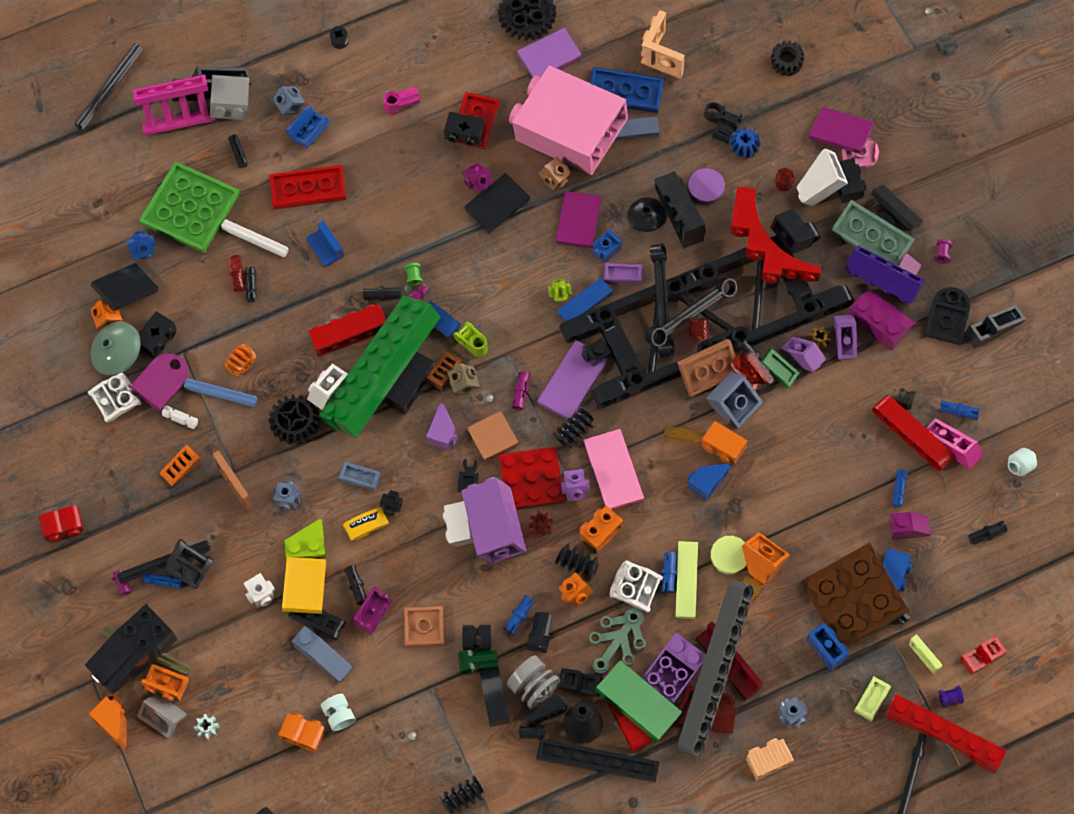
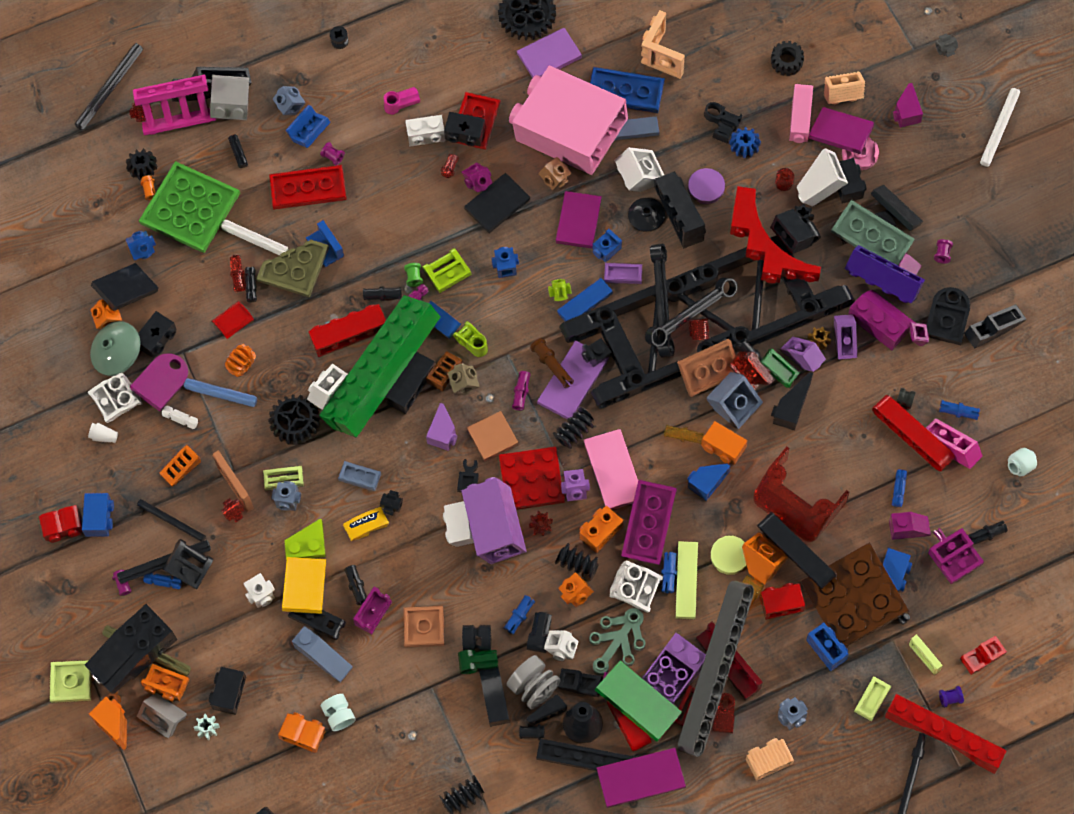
(70, 682): none -> yellowish green tile
(97, 514): none -> blue brick
(102, 433): none -> white cone
(137, 112): none -> clear red gear
(141, 164): none -> black gear
(148, 186): none -> orange pin
(171, 520): none -> black bar
(227, 690): none -> black brick
(232, 510): none -> clear red gear
(233, 319): none -> red piece
(283, 478): none -> yellowish green tile
(295, 269): none -> olive plate
(332, 153): none -> magenta bush
(425, 130): none -> white brick
(448, 275): none -> lime plate
(450, 164): none -> clear red pin
(505, 262): none -> blue brick
(547, 357): none -> reddish brown pin
(561, 645): none -> white brick
(638, 168): none -> white slope
(641, 777): none -> magenta tile
(649, 522): none -> magenta plate
(782, 601): none -> red brick
(791, 404): none -> black slope
(793, 511): none -> clear red windscreen
(796, 550): none -> black beam
(801, 113): none -> bright pink slope
(806, 212): none -> black gear
(844, 88): none -> light nougat brick
(908, 108): none -> magenta slope
(919, 333): none -> magenta slope
(955, 555): none -> magenta plate
(1000, 127): none -> white axle

